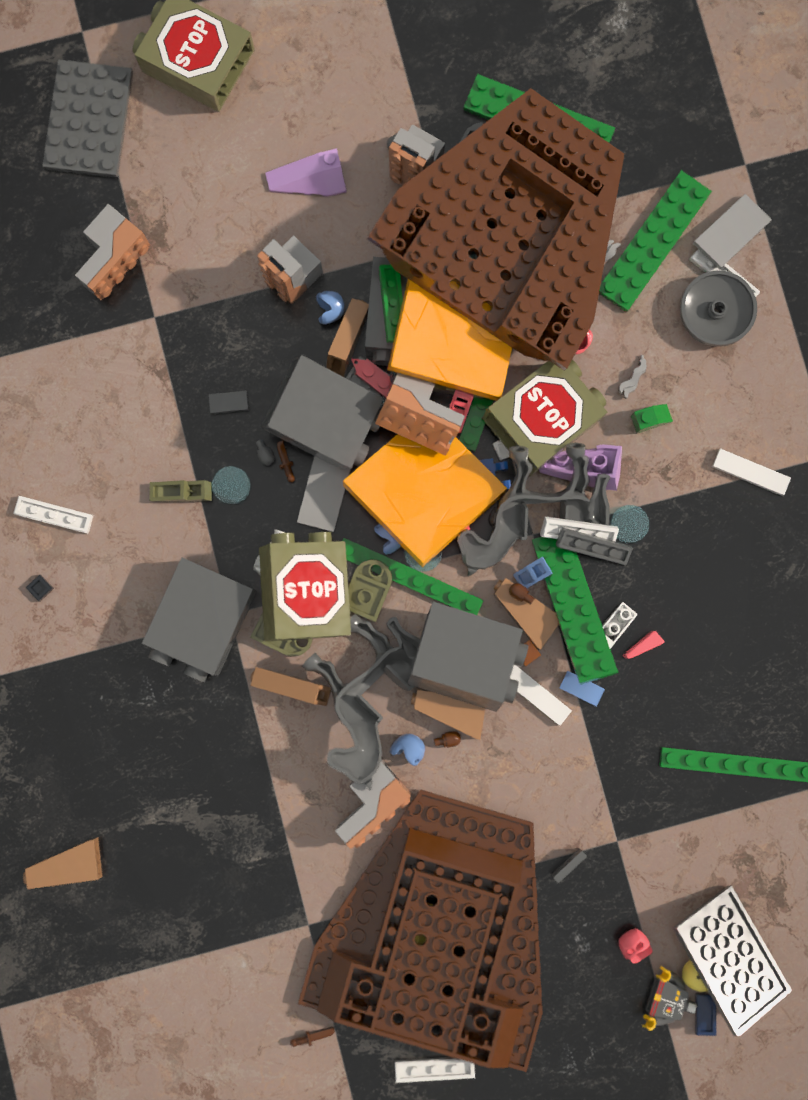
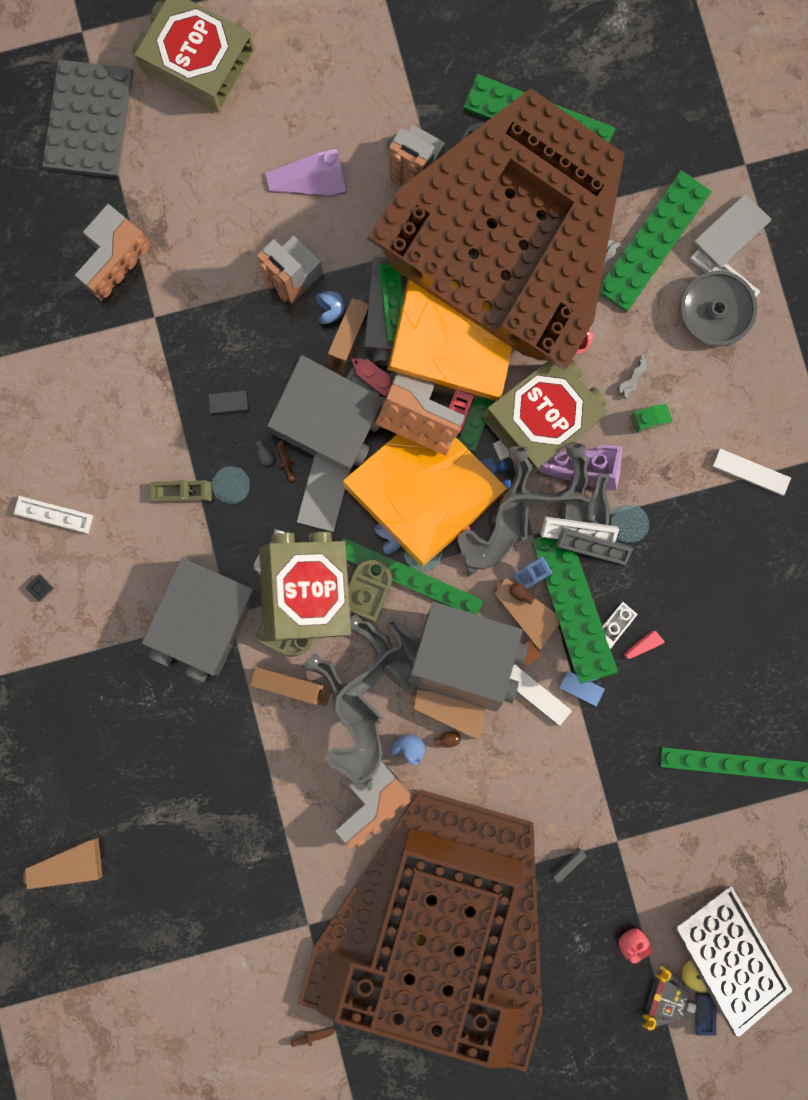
(433, 1069): white tile -> none

